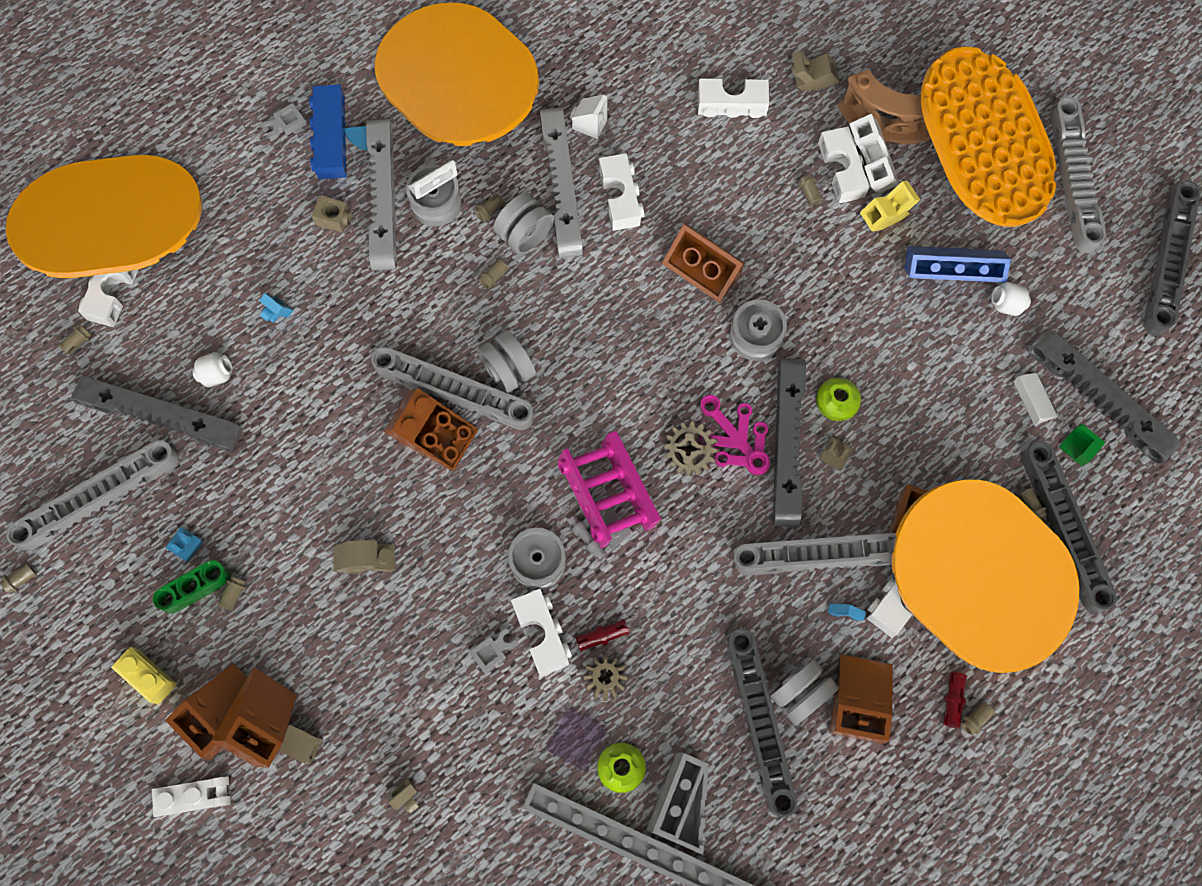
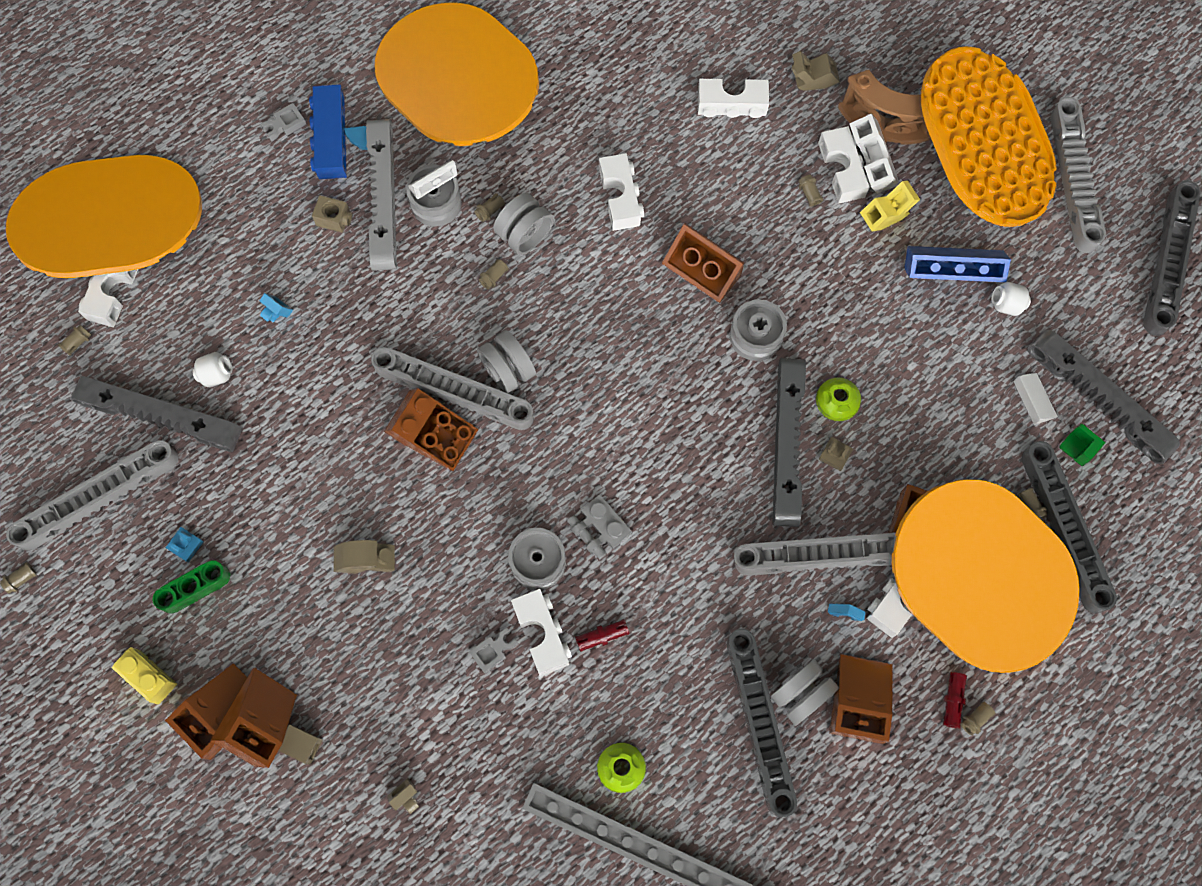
(190, 797): white plate -> none
(231, 593): dark tan pin -> none
(567, 235): light grey gear -> none
(576, 739): clear purple piece -> none
(590, 115): white slope -> none
(596, 675): dark tan gear -> none
(622, 470): dark pink fence -> none
(682, 803): light grey wedge -> none
(690, 458): dark tan gear -> none
(738, 439): dark pink plant -> none

